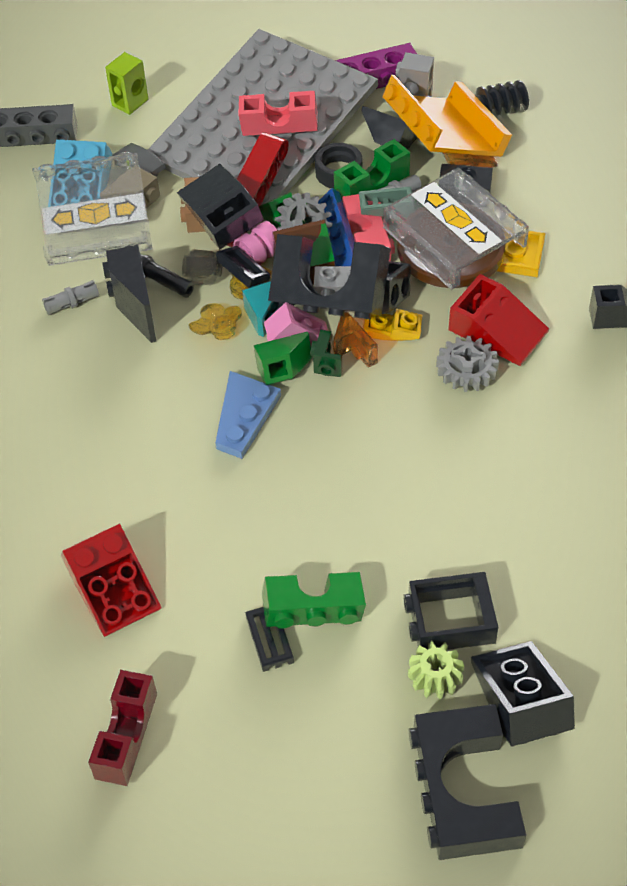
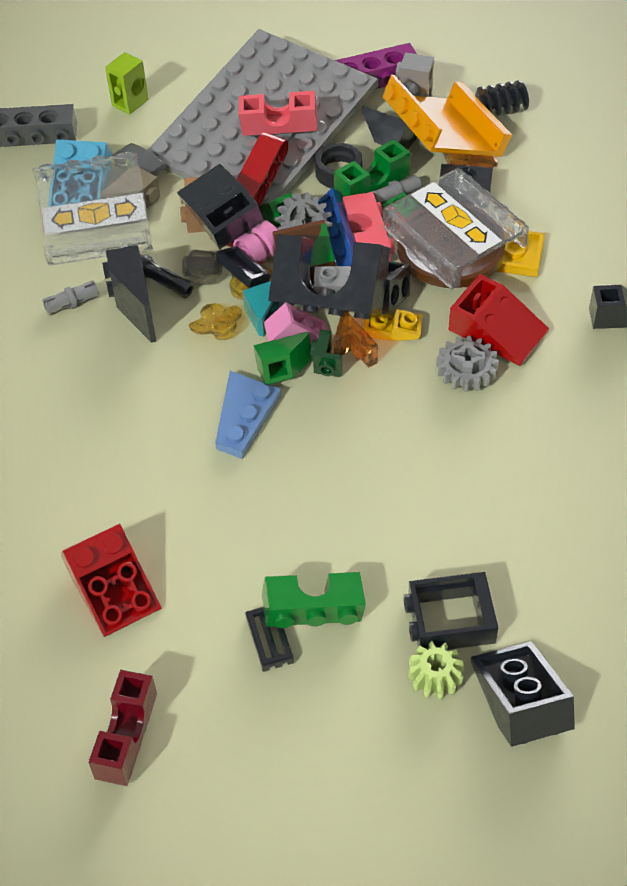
(386, 196): sand green slope -> none
(459, 827): black arch -> none

